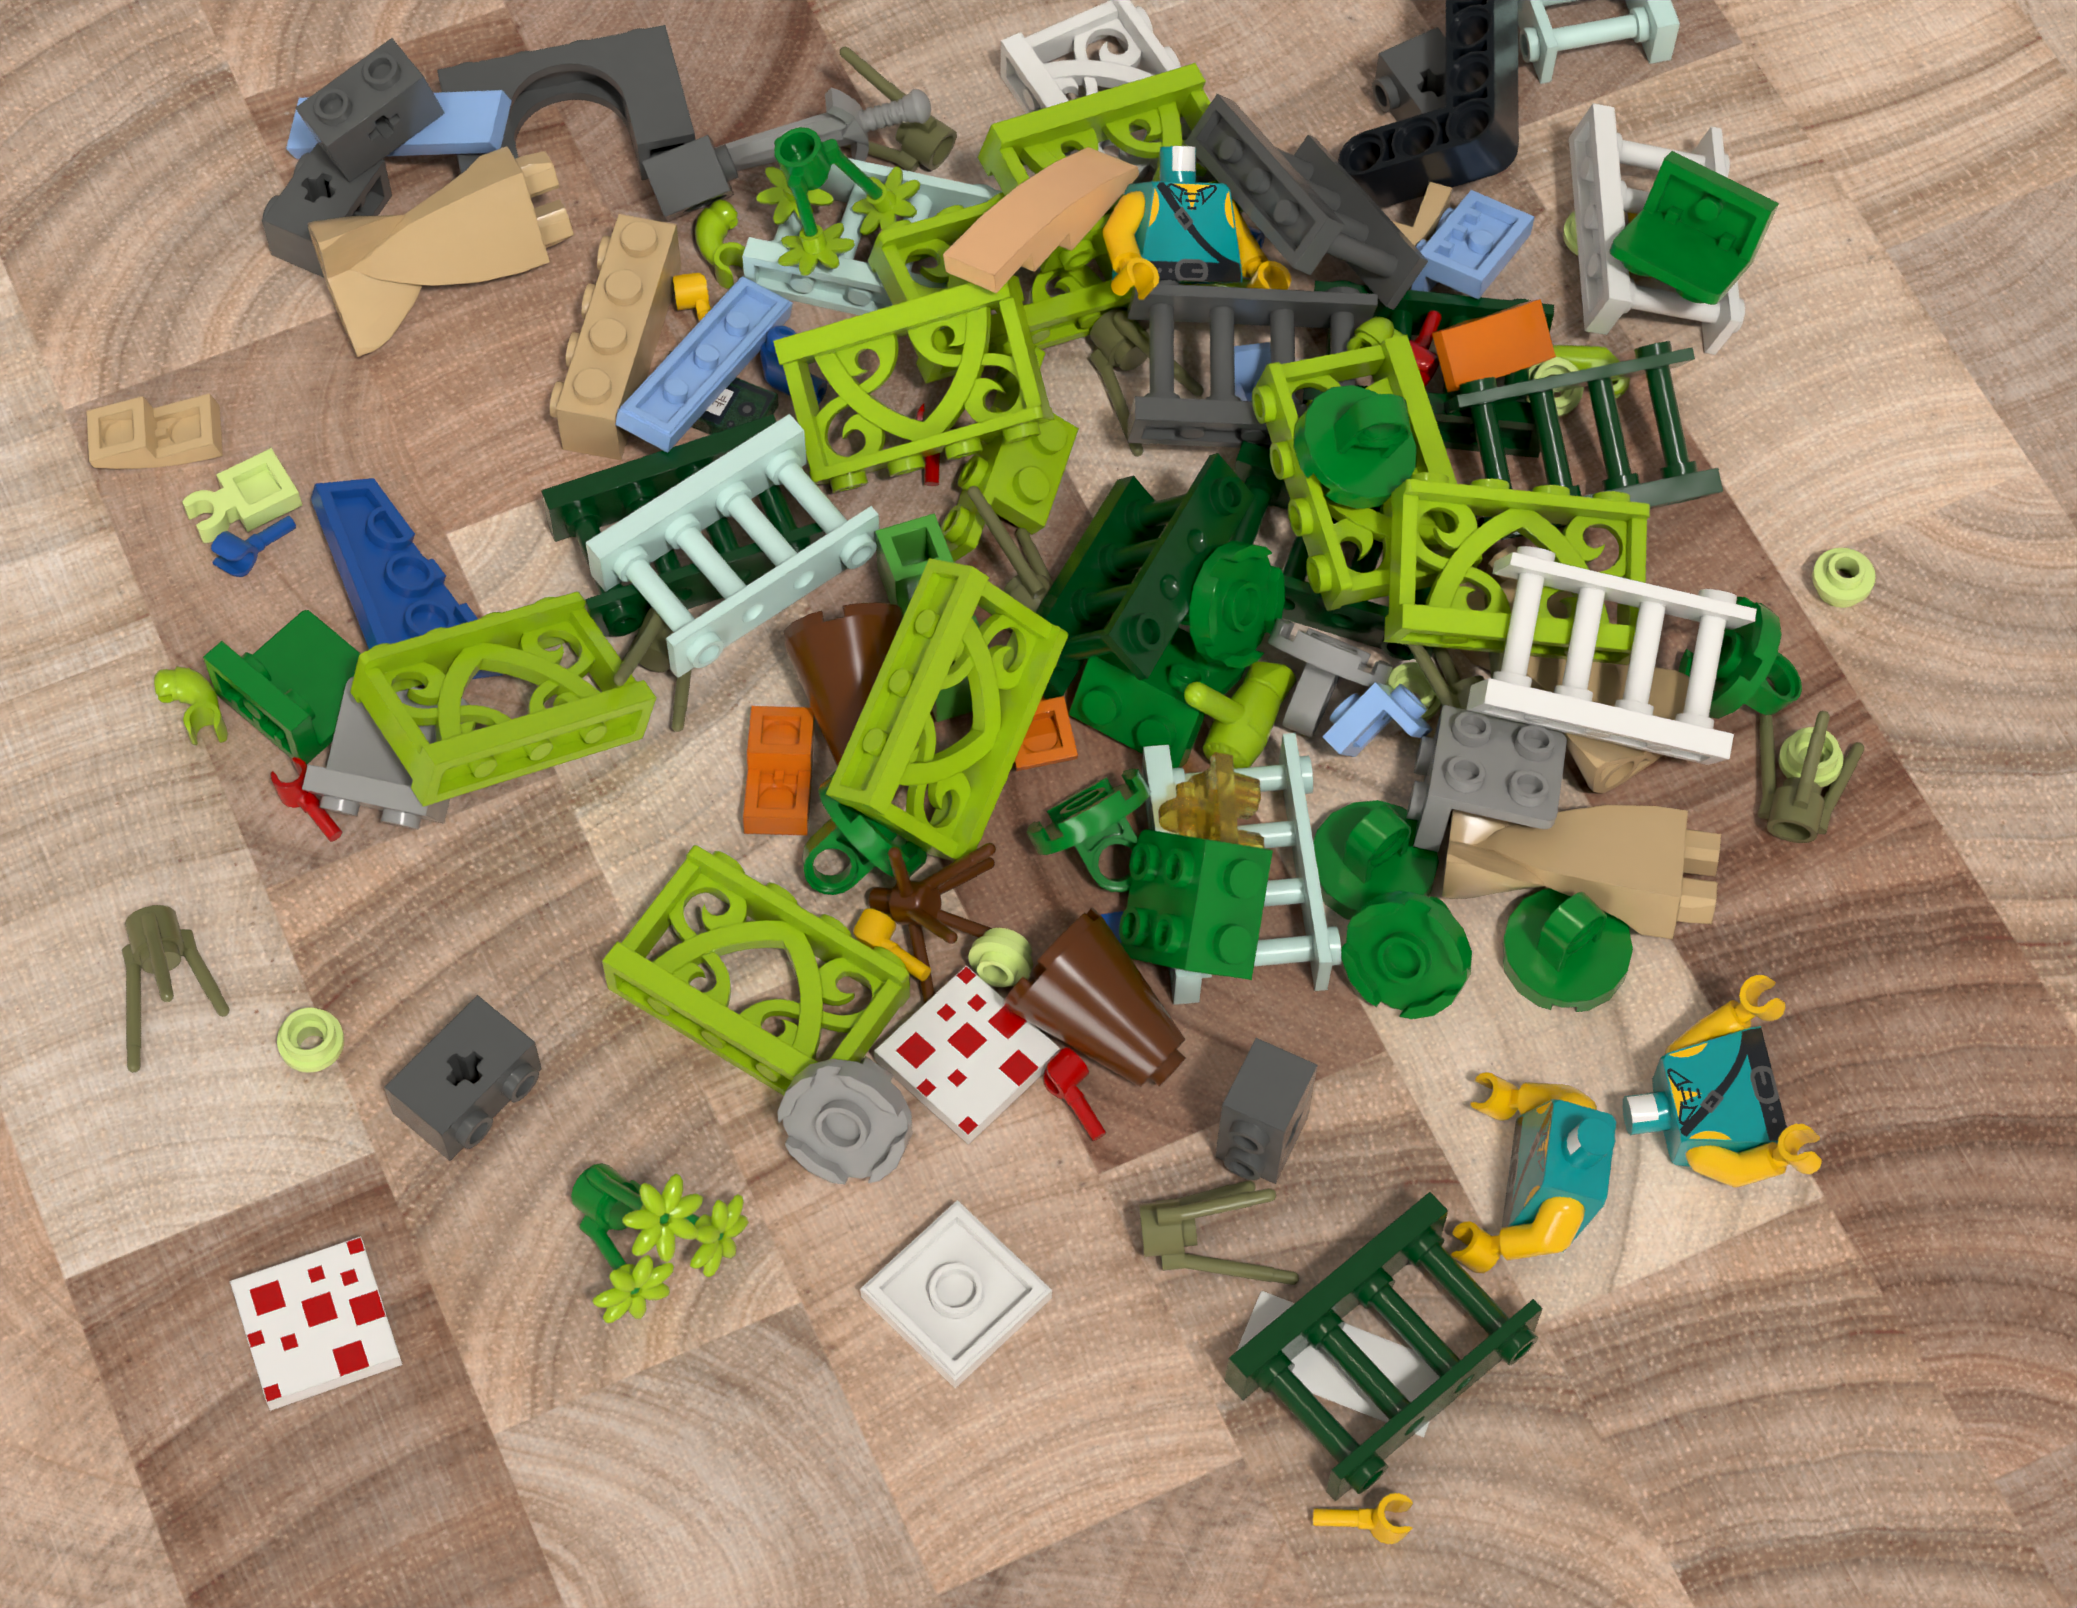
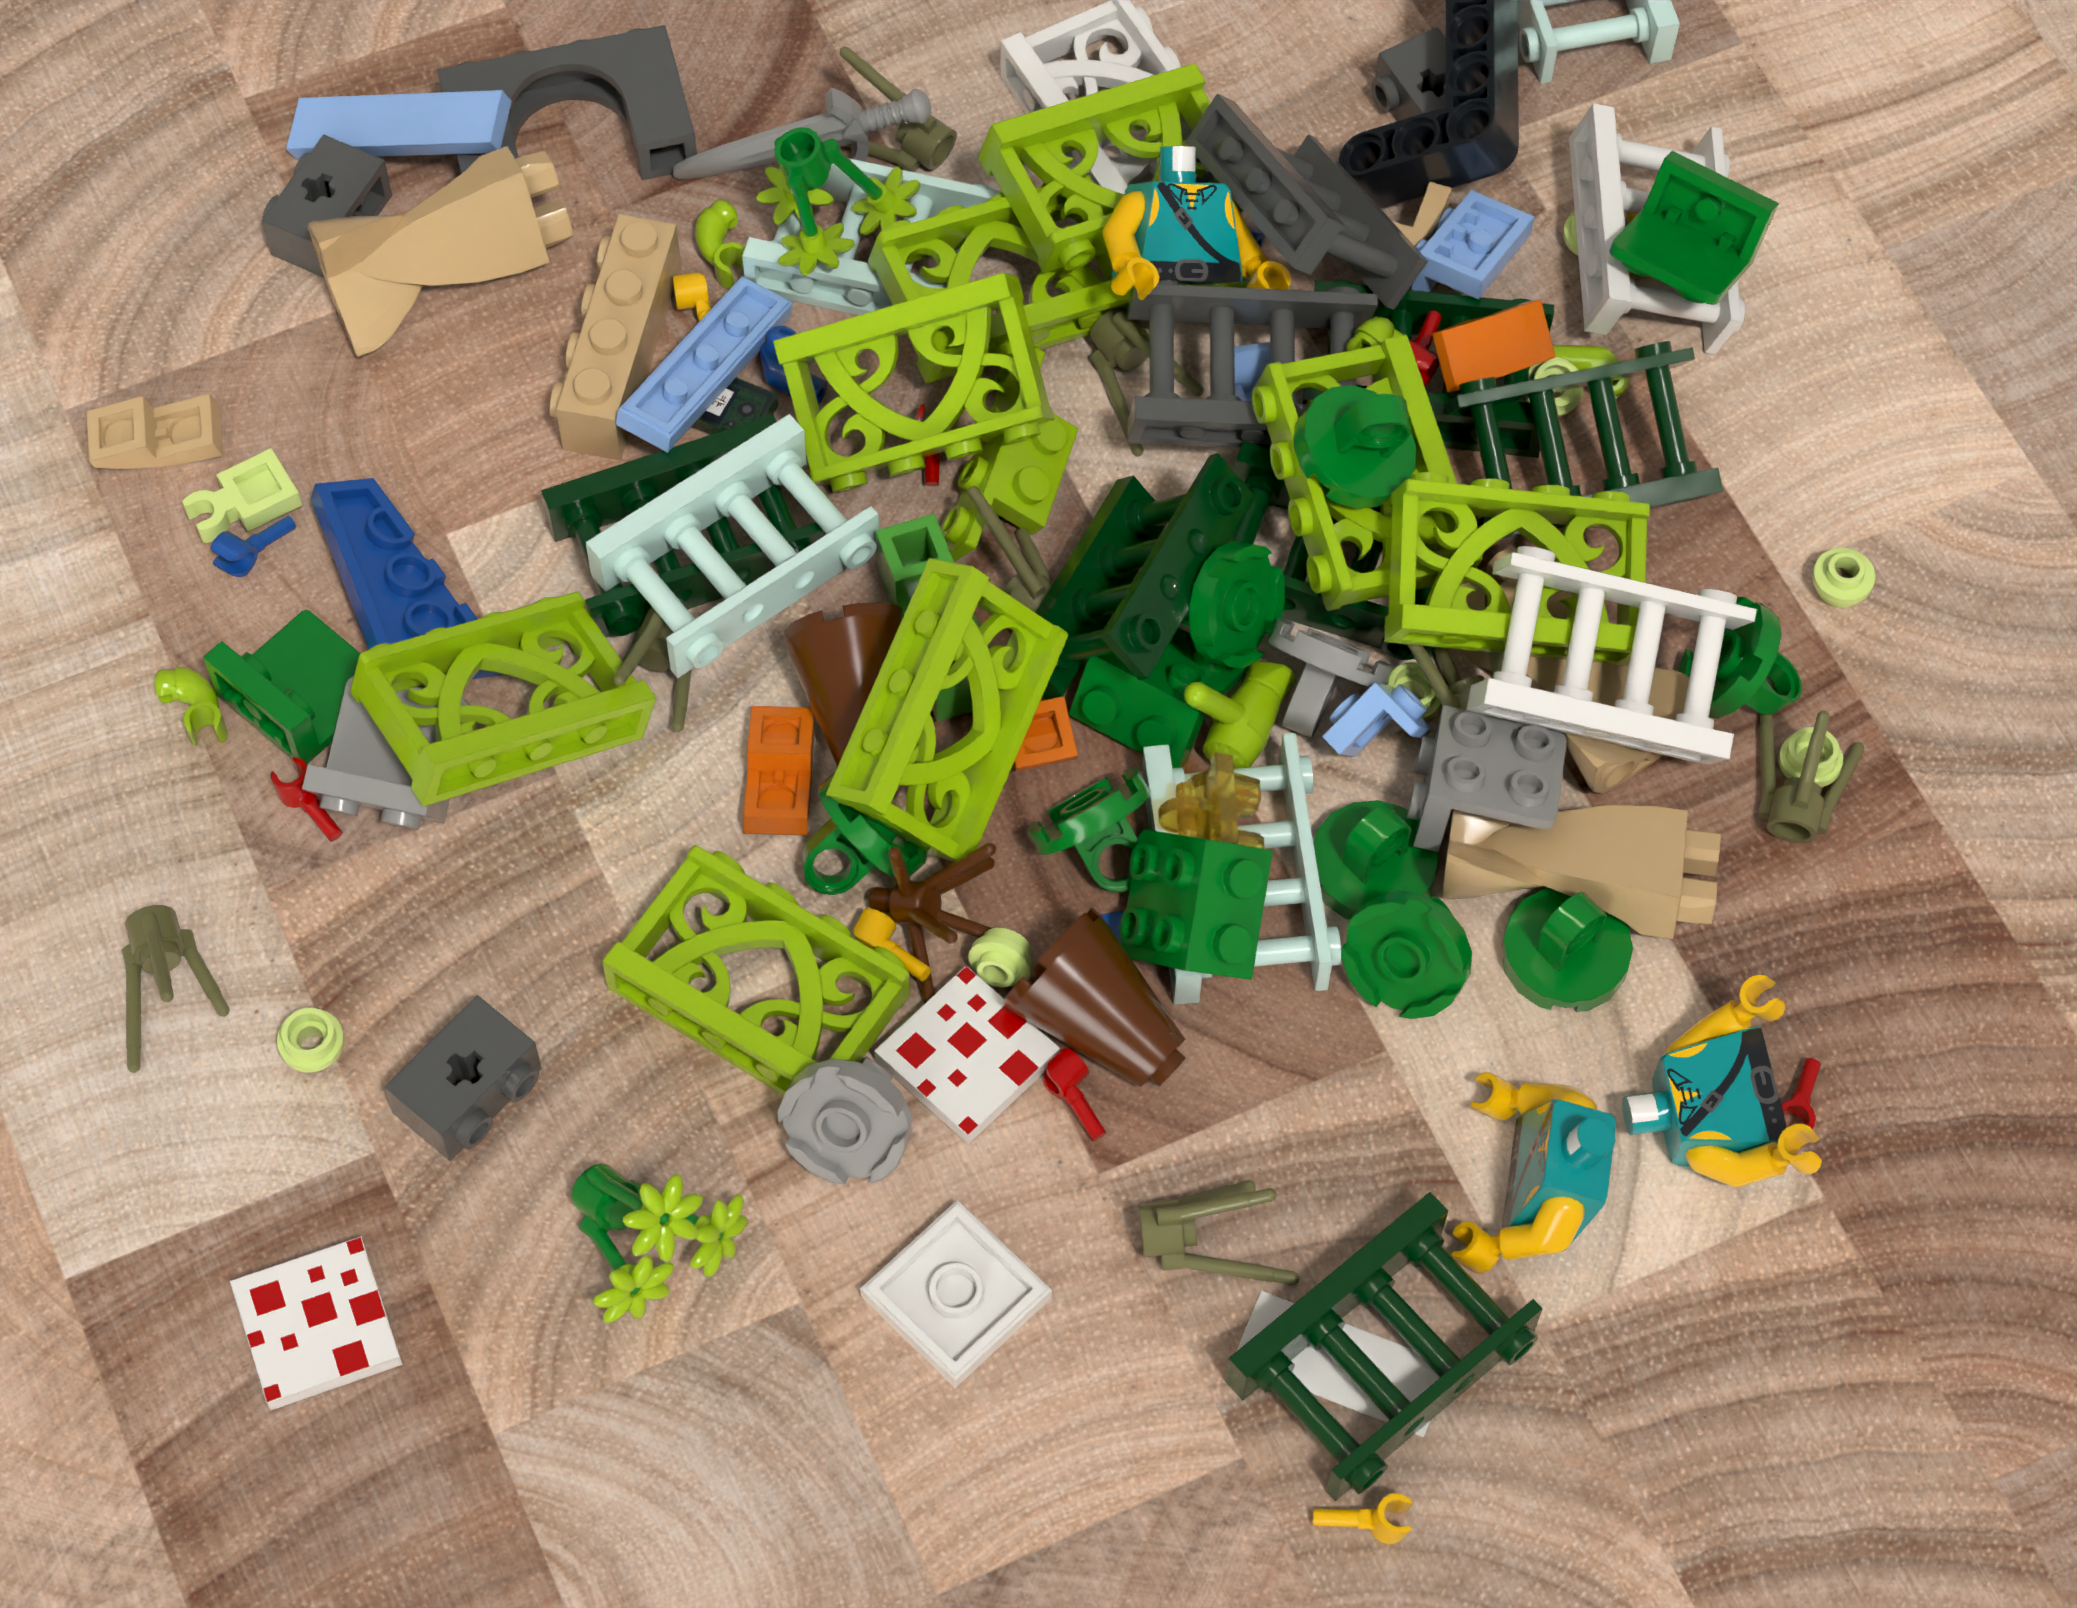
(370, 110): dark grey brick -> none
(691, 176): dark grey brick -> none
(1039, 216): light nougat slope -> none
(1265, 1112): dark grey brick -> none
(1801, 1098): none -> red hand

